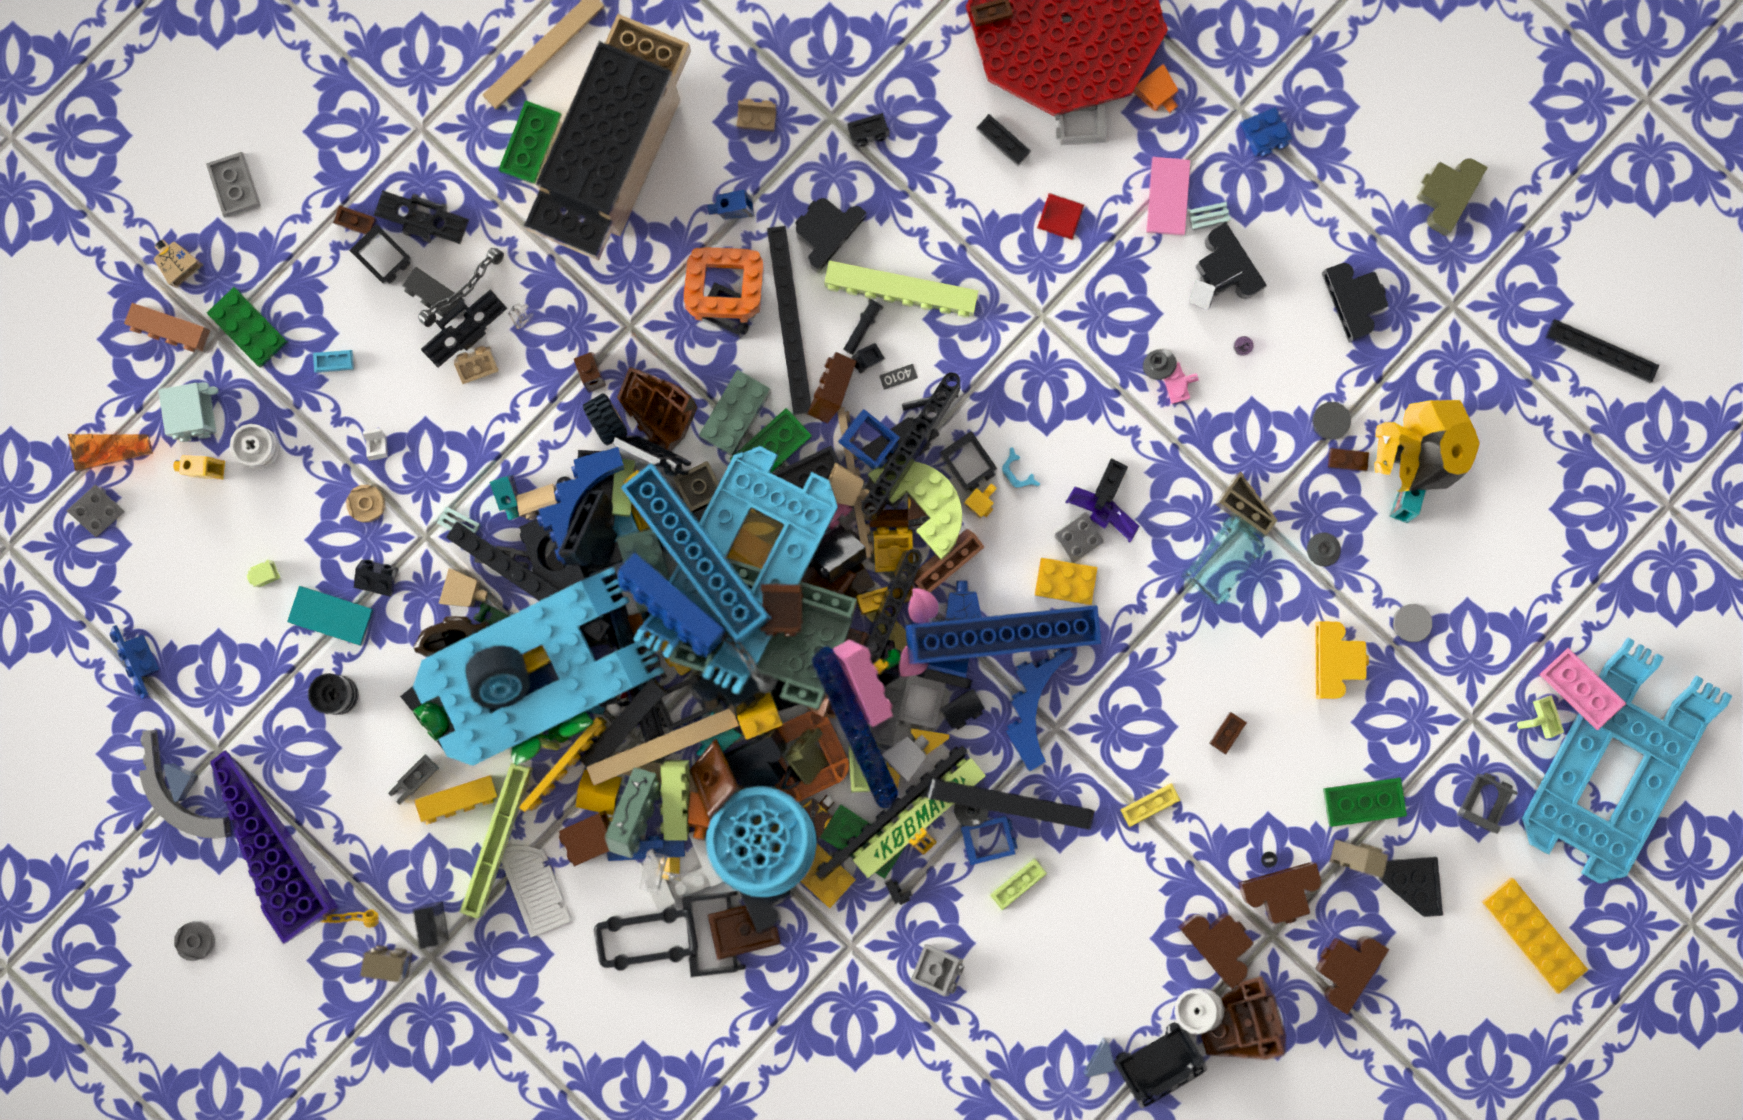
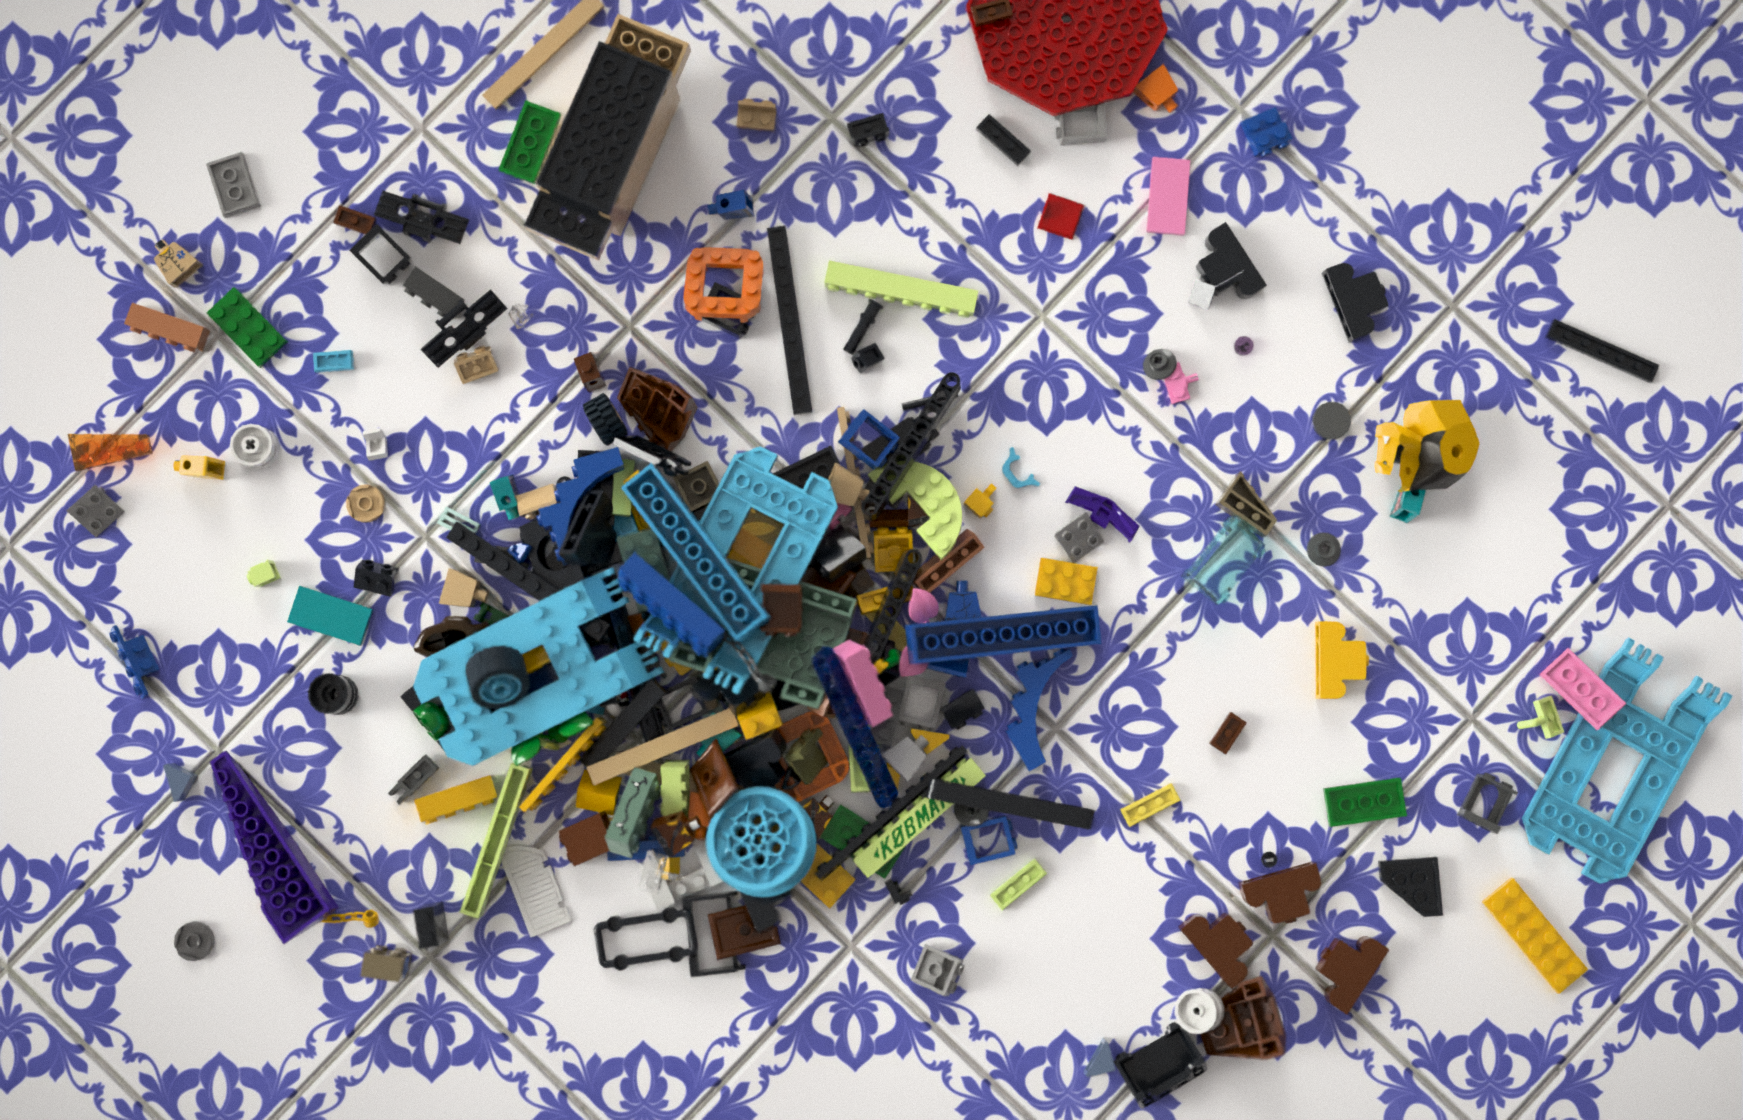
(162, 799): light grey arch -> none
(188, 411): light aqua container -> none
(493, 255): dark grey piece -> none
(519, 551): none -> blue tile
(675, 832): none -> reddish brown torso
(735, 413): sand green brick -> none
(781, 436): green plate -> none
(826, 230): black brick -> none
(832, 387): reddish brown wedge -> none
(898, 376): dark grey sticker -> none
(919, 838): yellow tile -> none
(946, 678): black beam -> none
(956, 446): black window -> none
(1109, 483): black hinge -> none
(1225, 212): light aqua tile -> none
(1348, 459): reddish brown plate -> none
(1359, 858): dark tan wedge -> none
(1412, 623): light grey tile -> none
(1449, 192): olive brick -> none

